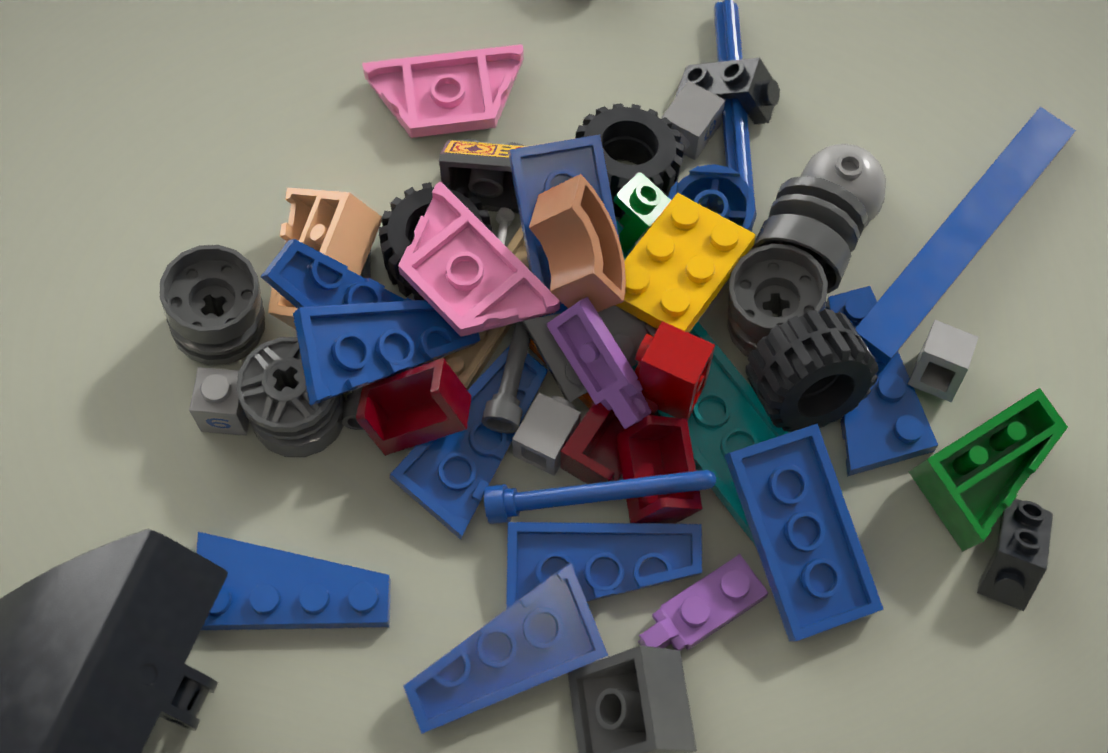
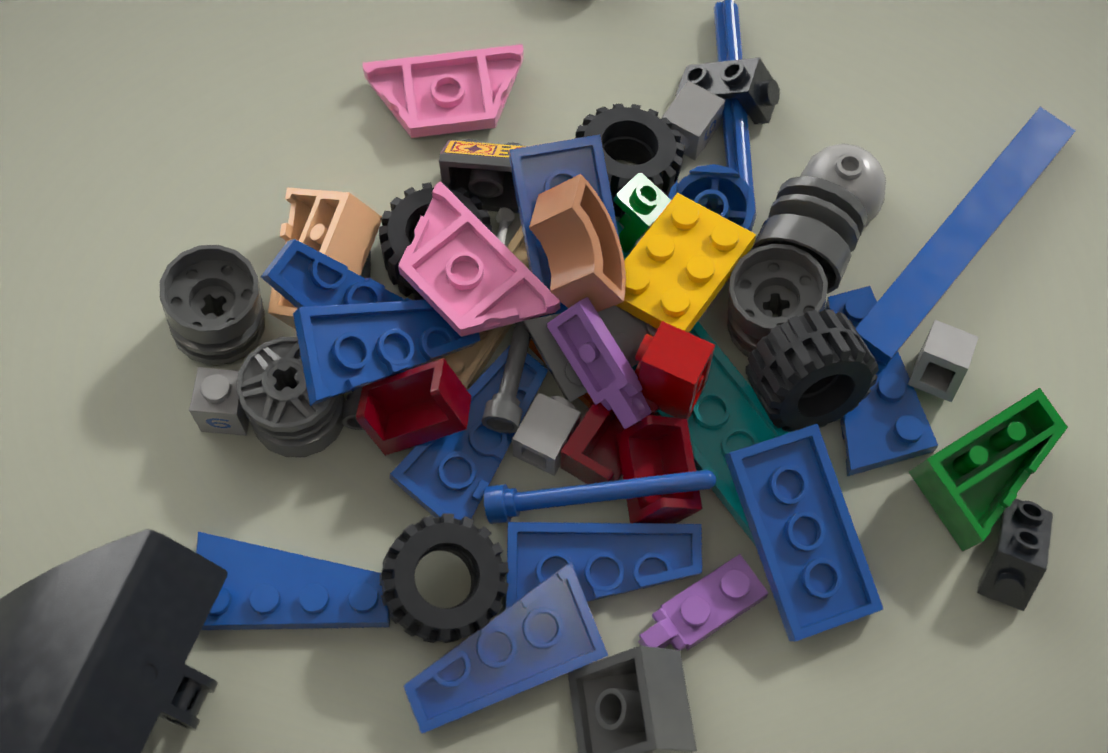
(479, 556): none -> black tyre

